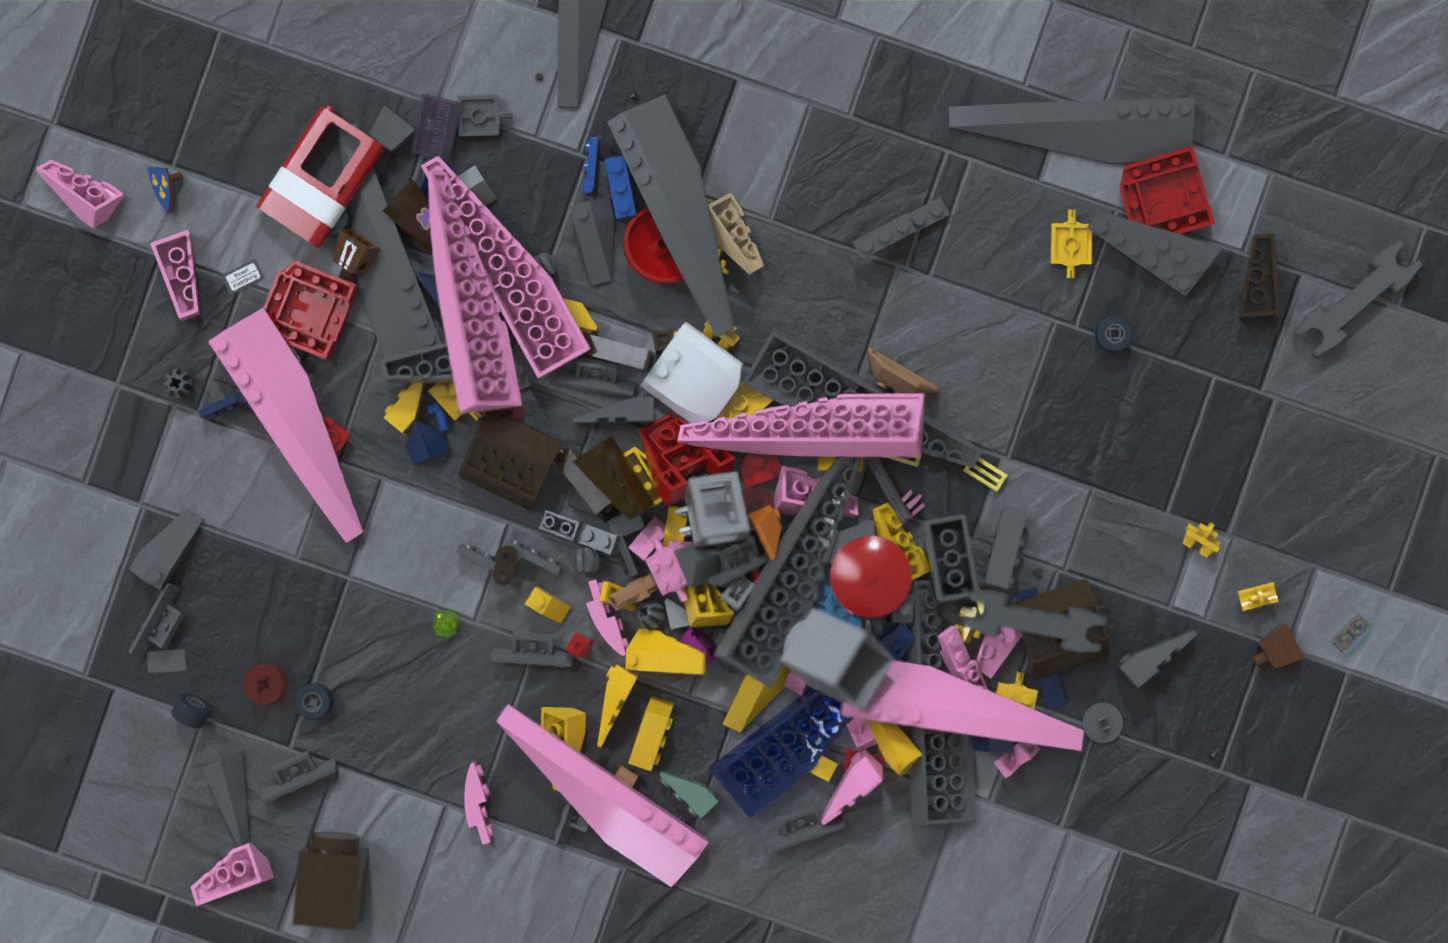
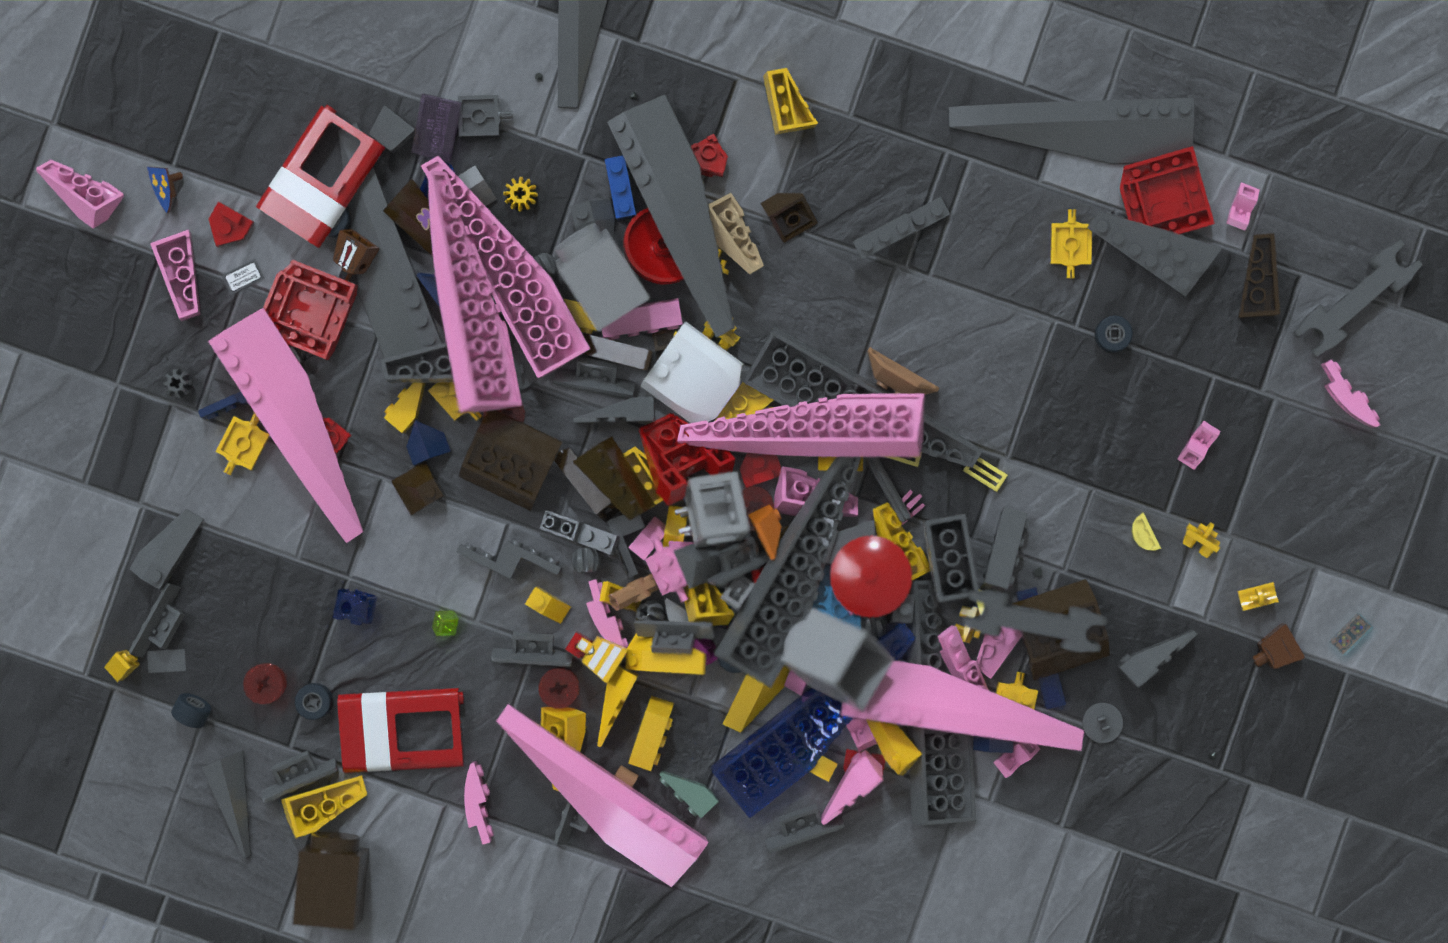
(121, 665): none -> yellow slope
(228, 225): none -> red plate
(237, 871): bright pink wedge -> none
(242, 443): none -> yellow plate
(317, 807): none -> yellow wedge
(355, 606): none -> clear blue brick
(370, 731): none -> red piece
(418, 488): none -> dark brown slope
(440, 415): blue arm -> none
(506, 566): dark brown plate -> none
(516, 189): none -> yellow gear
(567, 695): none -> clear red piece
(590, 167): blue hinge -> none
(599, 275): none -> light grey container
(602, 656): none -> torso
(647, 318): none -> bright pink brick
(672, 635): none -> dark grey bracket
(710, 156): none -> red plate
(786, 104): none -> yellow wedge
(789, 214): none -> dark brown slope
(1143, 534): none -> light yellow tile
(1198, 445): none -> bright pink slope
(1242, 206): none -> bright pink slope
(1352, 403): none -> bright pink slope

